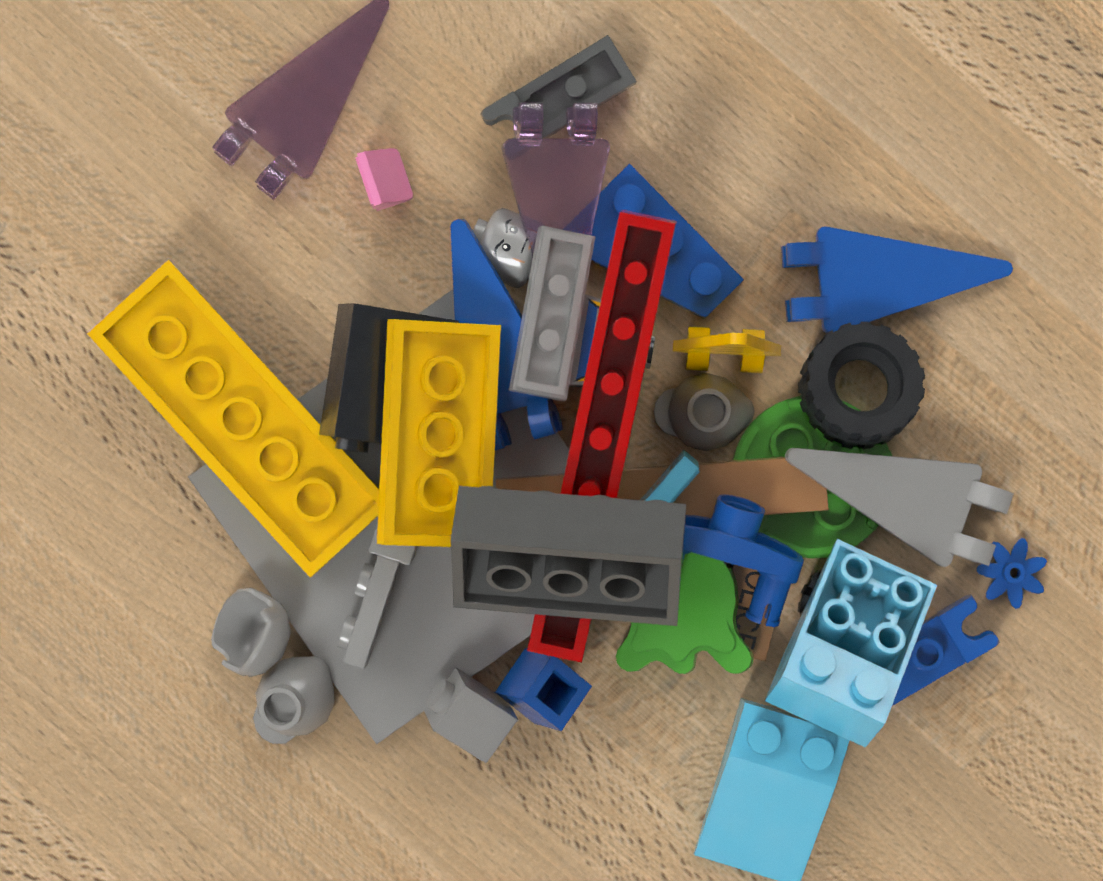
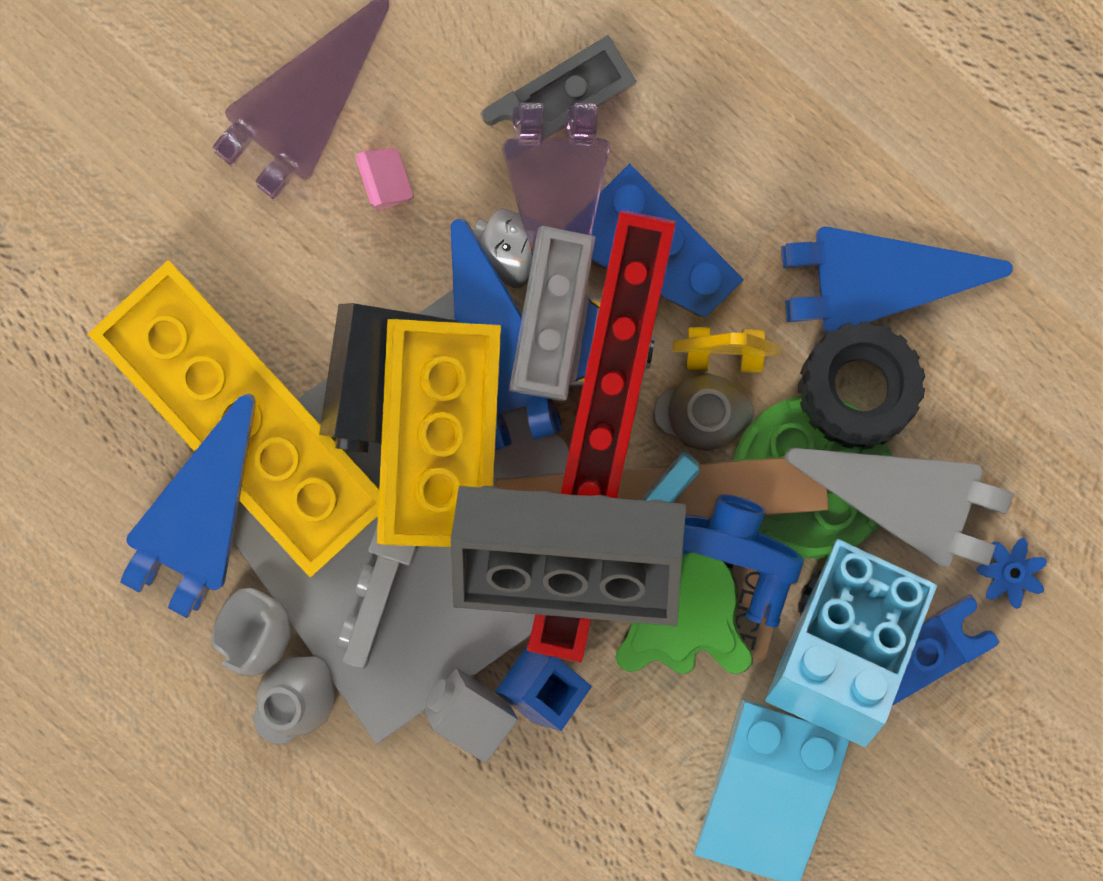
(195, 515): none -> blue flag

